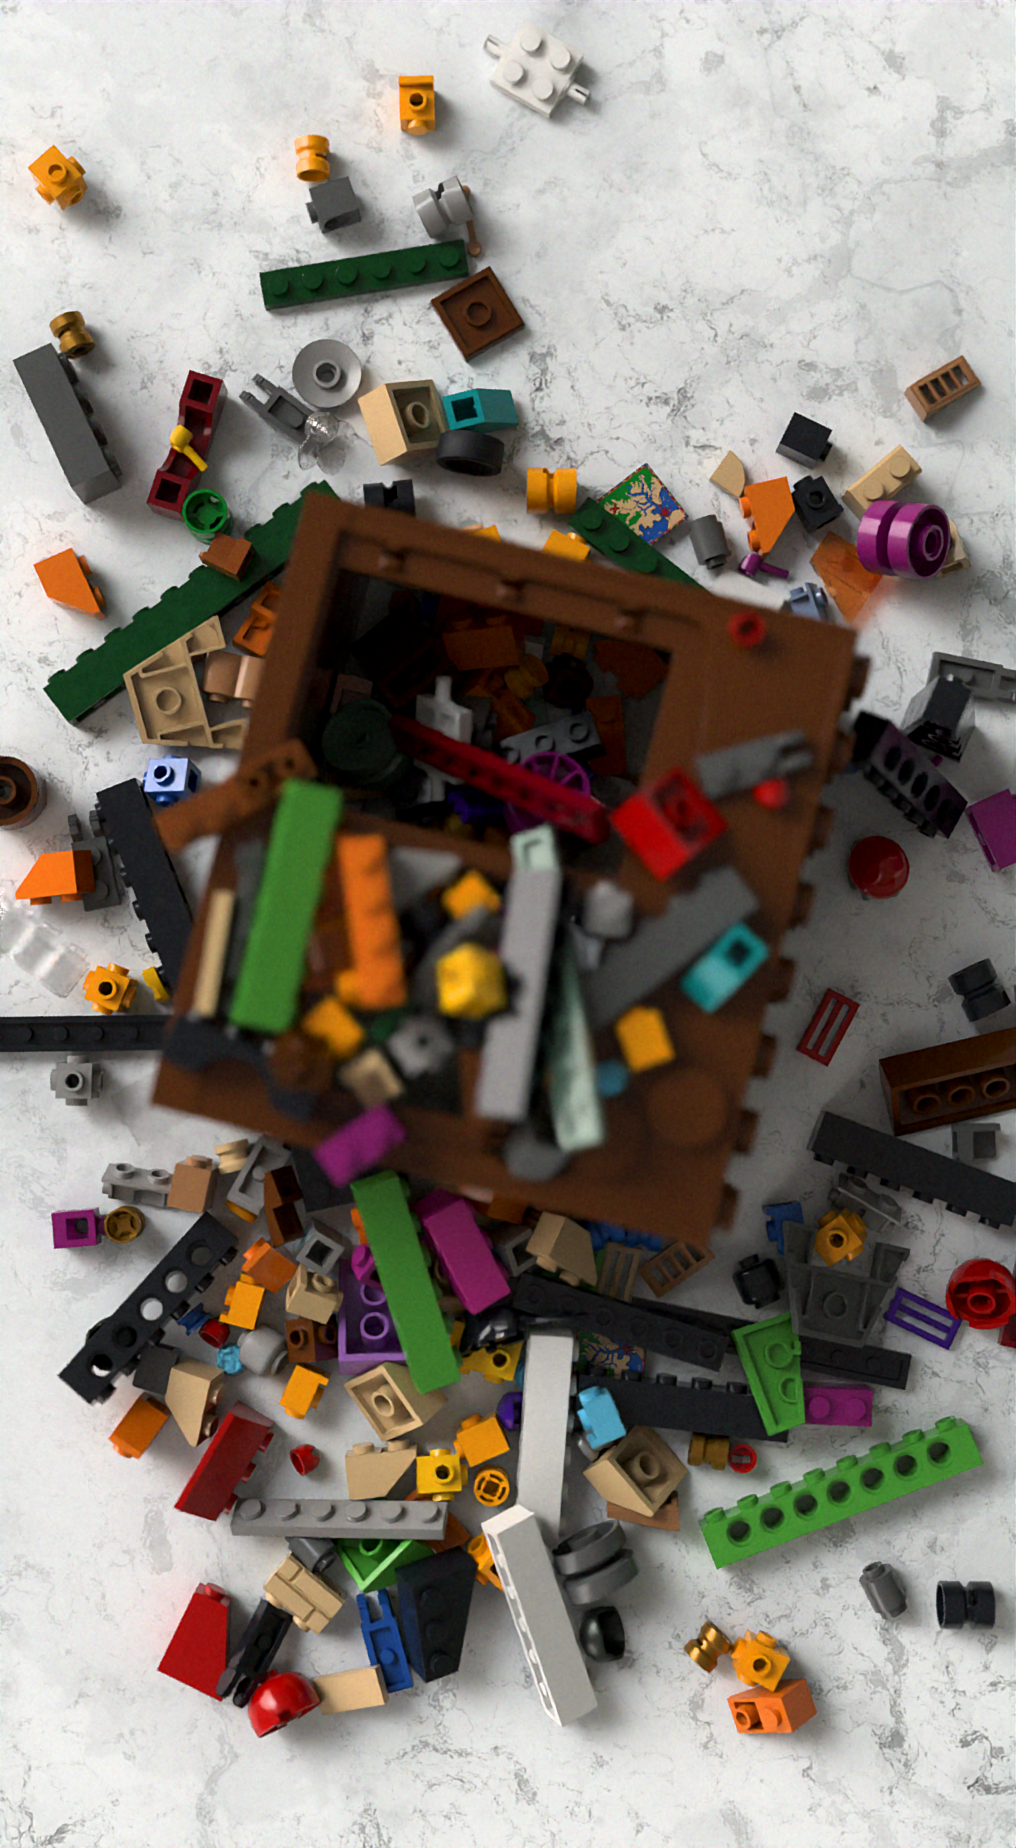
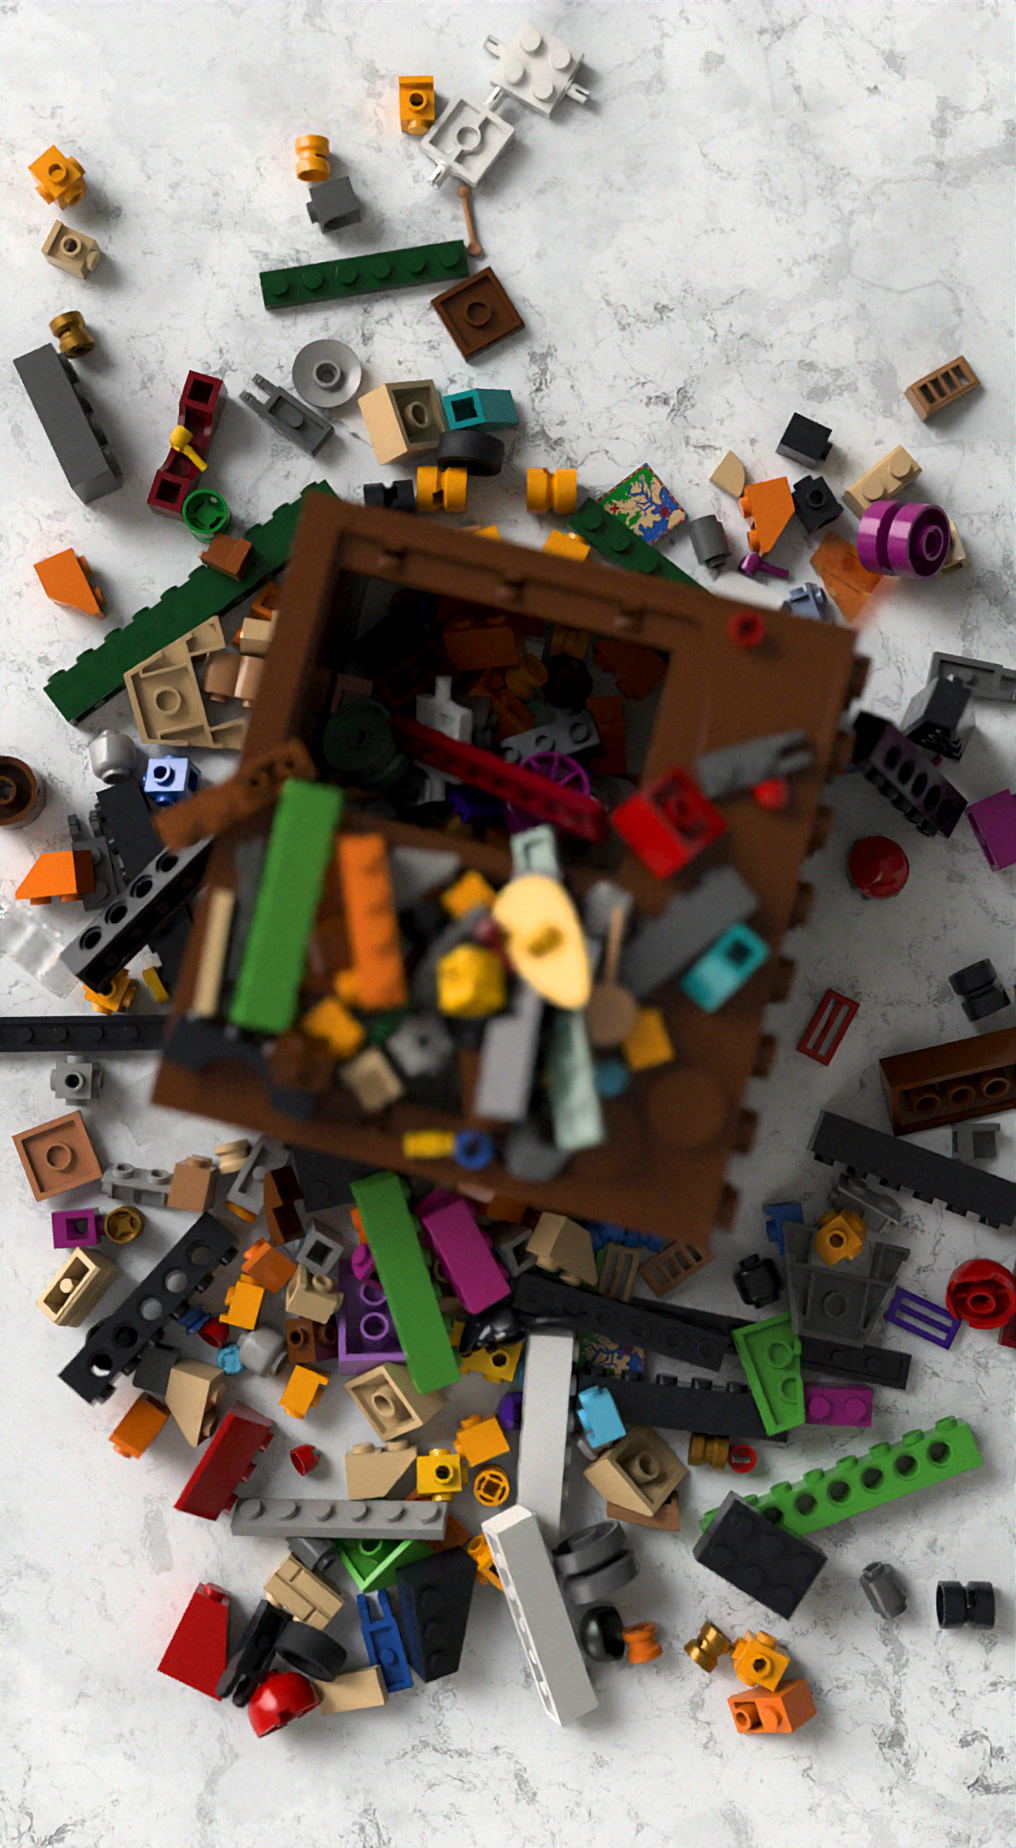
(58, 1155): none -> nougat plate
(77, 1287): none -> tan brick
(78, 262): none -> tan brick
(113, 757): none -> light grey head
(138, 914): none -> black brick
(255, 637): none -> tan panel
(311, 1651): none -> black tyre
(326, 443): clear plate -> none
(360, 1143): magenta brick -> none
(430, 1144): none -> yellow piece
(442, 489): none -> light orange wheel
(443, 207): light grey wheel -> none
(467, 138): none -> white plate
(480, 1158): none -> blue bush
(490, 933): none -> dark red hand
(545, 939): none -> yellow shield
(609, 1007): none -> light nougat piece
(642, 1642): none -> orange wheel
(759, 1555): none -> black brick

